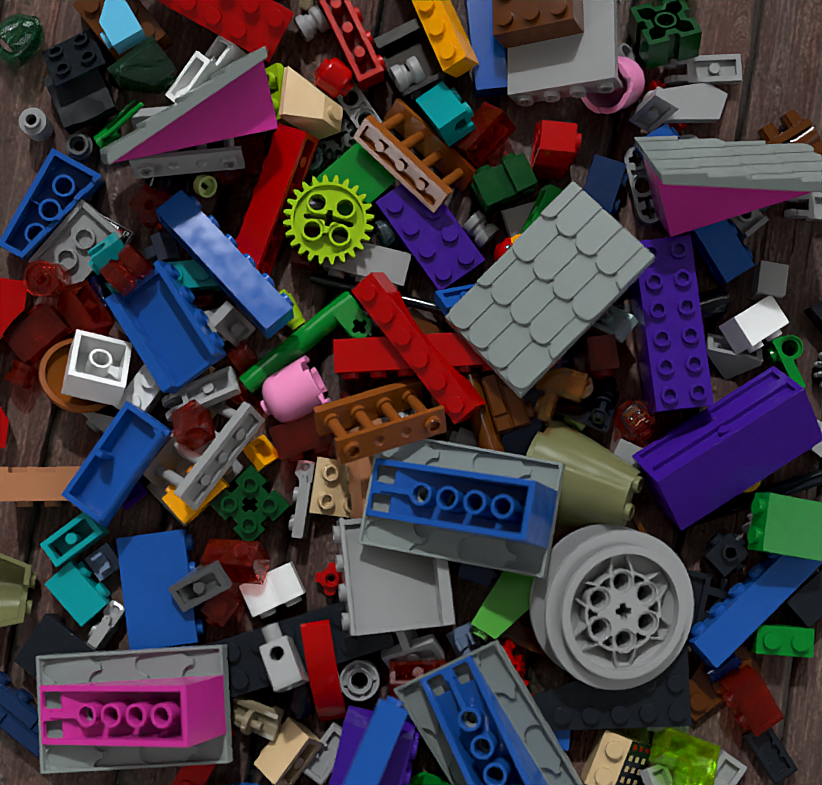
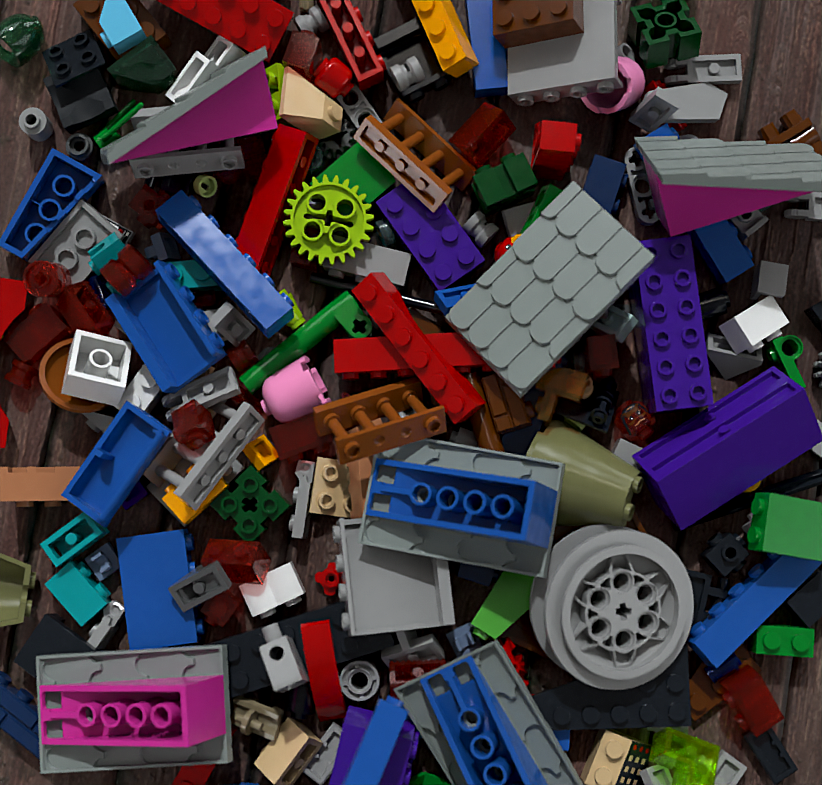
(303, 53): none -> clear red brick
(446, 113): teal brick -> none

